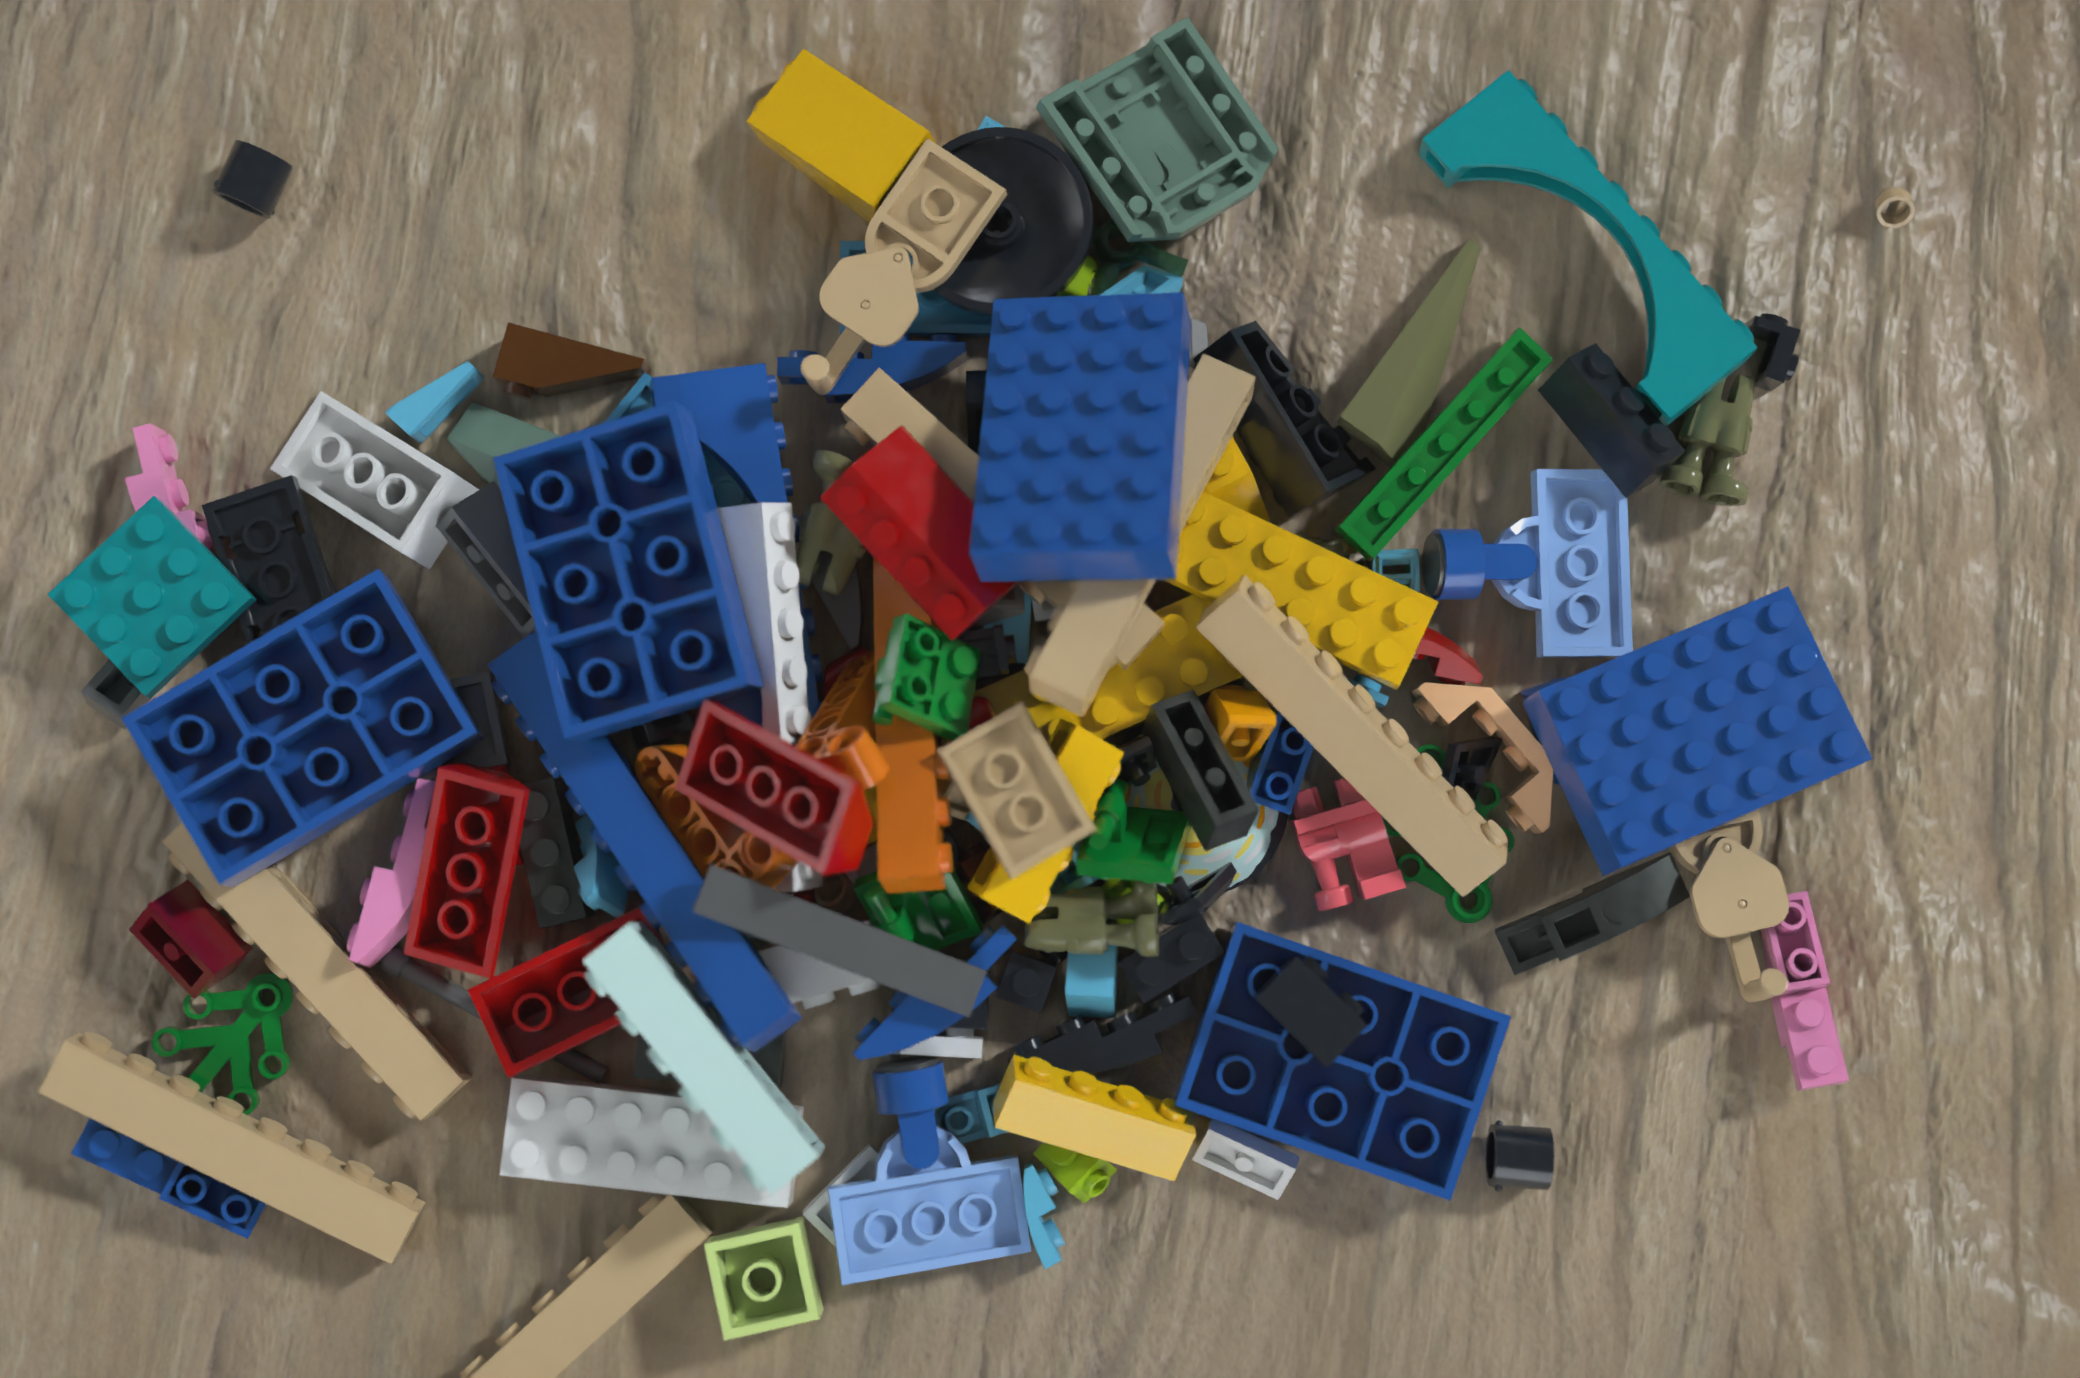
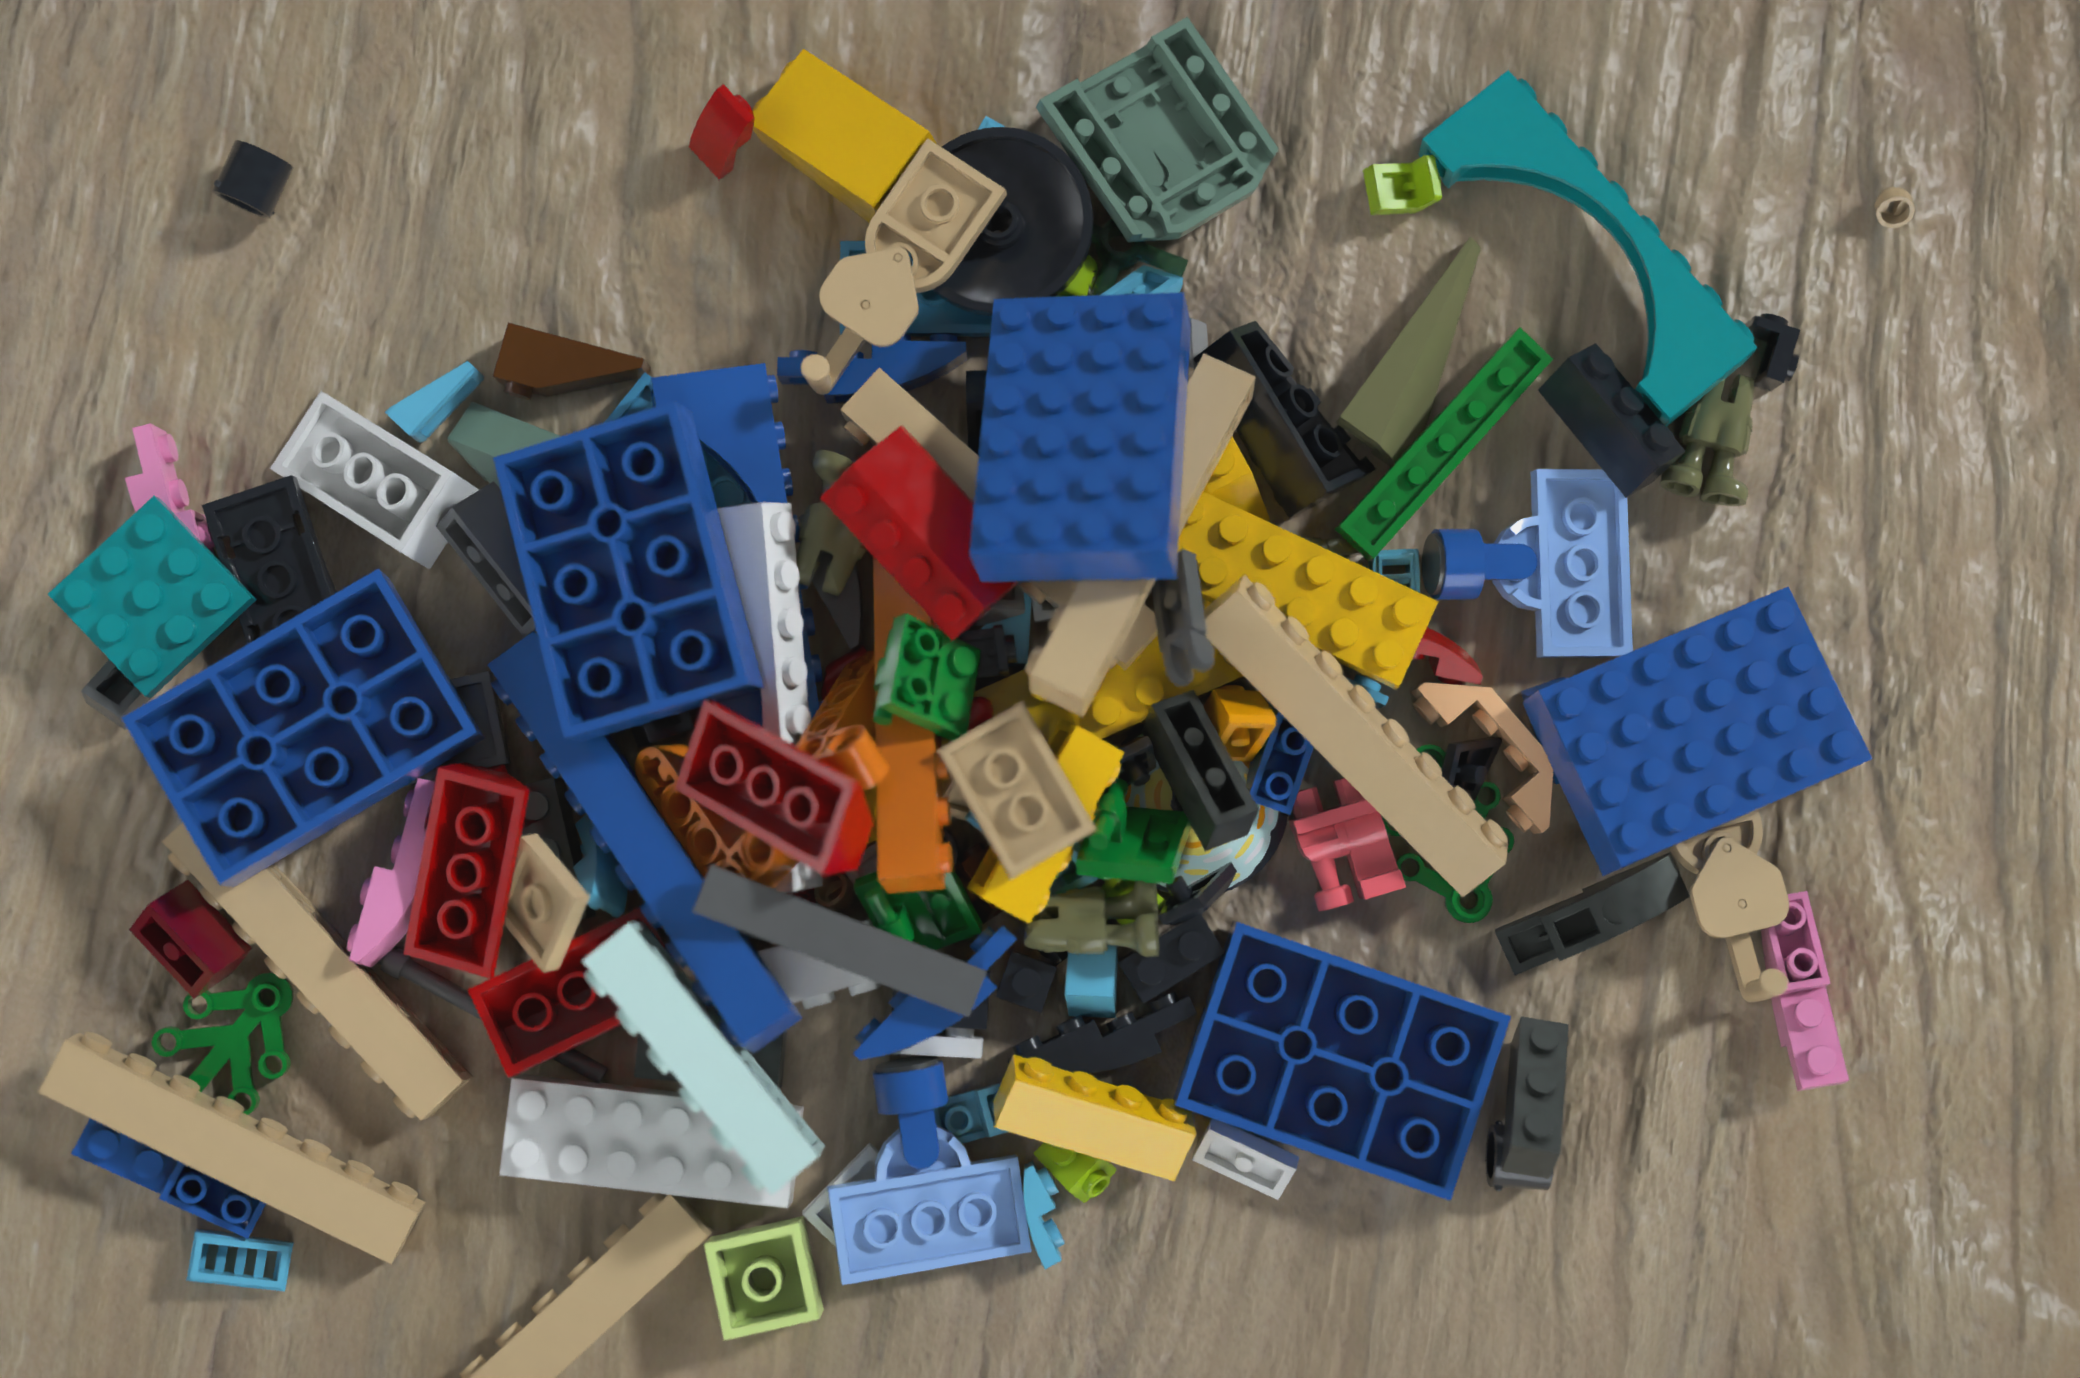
(202, 1239): none -> medium azure slope
(543, 903): none -> tan plate
(721, 130): none -> red slope
(1182, 622): none -> dark grey hinge
(1311, 1010): black brick -> none
(1402, 186): none -> lime bracket
(1535, 1098): none -> pearl dark grey brick

